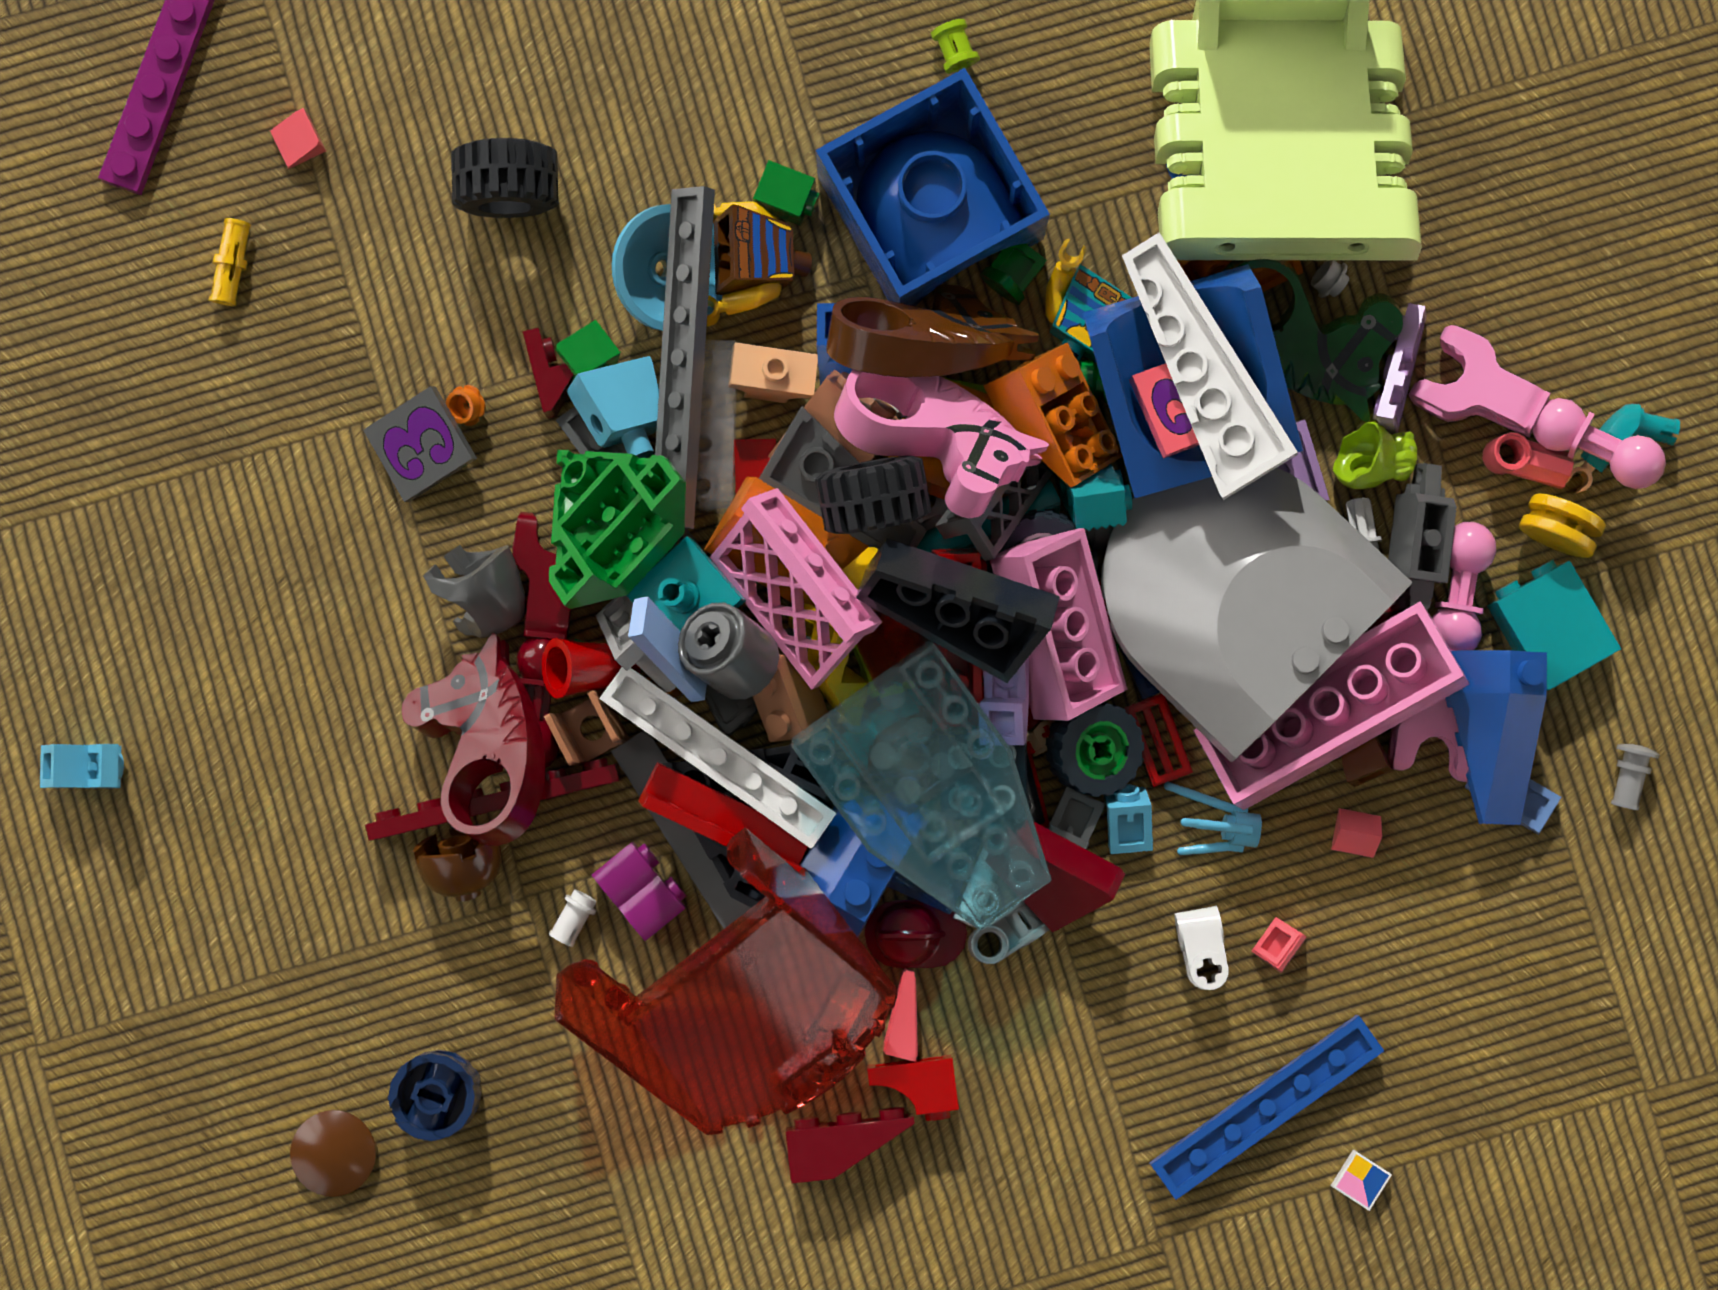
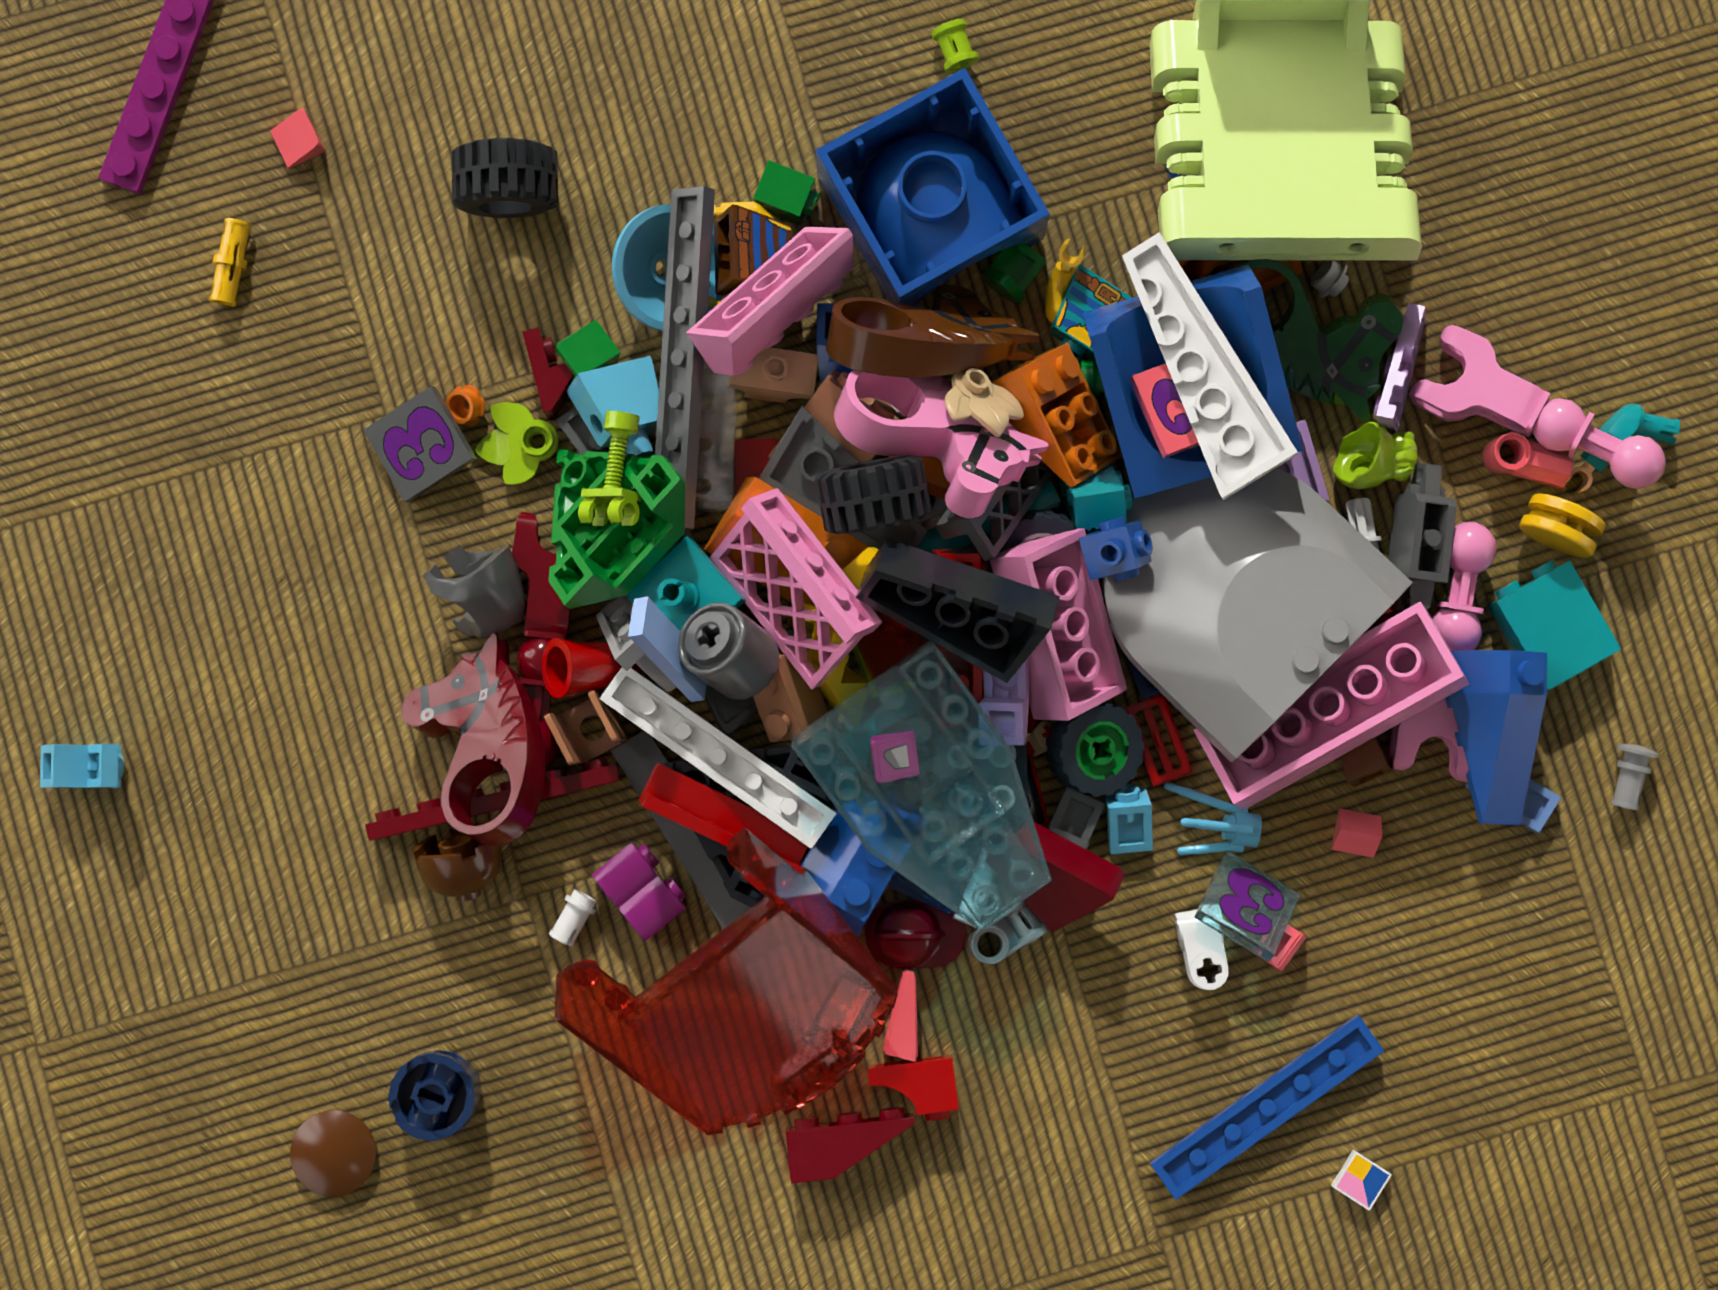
(511, 442): none -> lime plate
(621, 427): none -> lime bar
(773, 299): none -> bright pink slope
(894, 756): none -> magenta slope
(977, 397): none -> tan plate
(1116, 549): none -> blue brick
(1247, 906): none -> clear light blue tile

